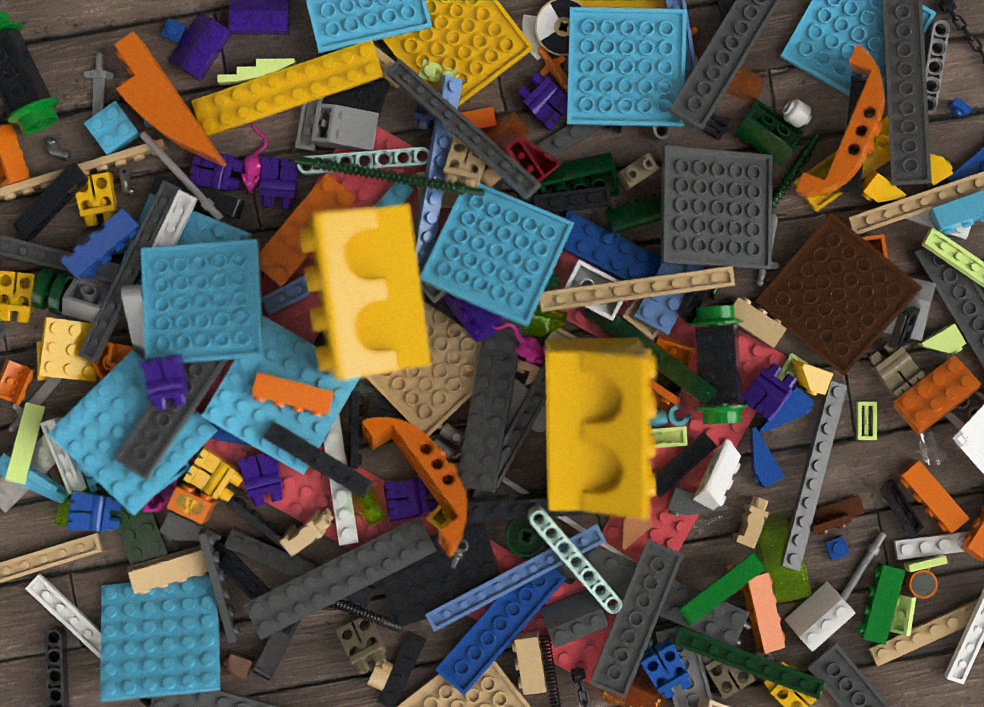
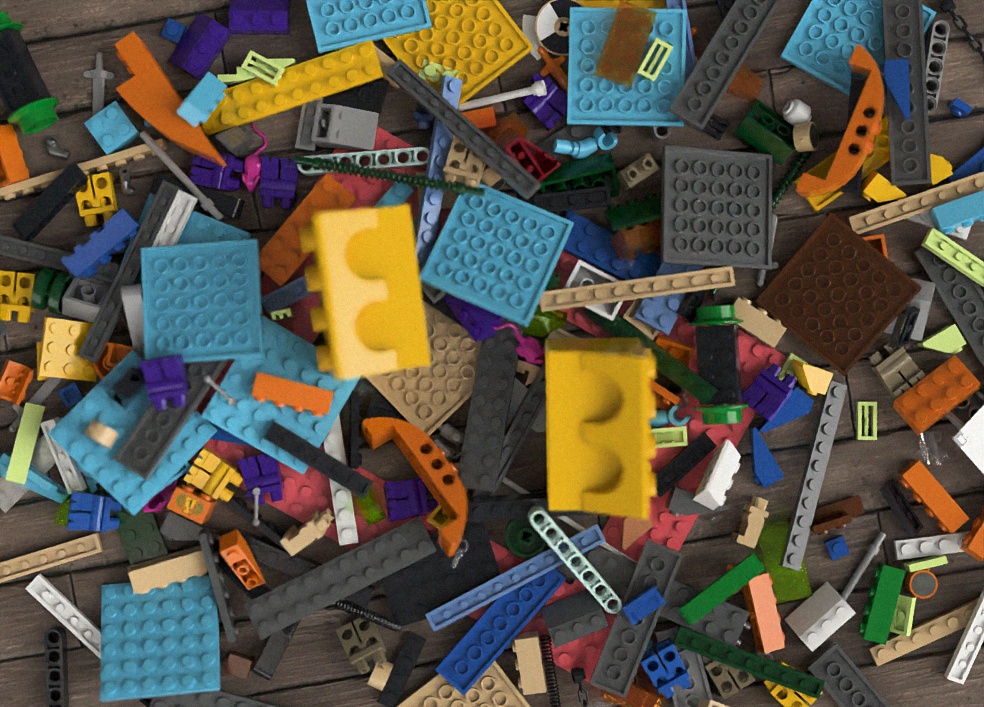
(71, 394): none -> blue plate
(101, 433): none -> tan piece
(126, 391): none -> black torso
(202, 100): none -> medium azure brick
(231, 401): none -> light grey hinge
(236, 140): none -> dark grey slope
(241, 560): none -> orange slope
(256, 491): none -> light grey hinge
(277, 76): none -> yellowish green tile
(283, 314): none -> yellowish green tile
(536, 89): none -> white piece
(585, 147): none -> medium azure piece
(625, 44): none -> clear orange plate
(637, 240): none -> clear orange wedge
(643, 604): none -> blue hinge
(647, 74): none -> yellowish green tile
(805, 137): none -> tan piece
(897, 83): none -> blue slope

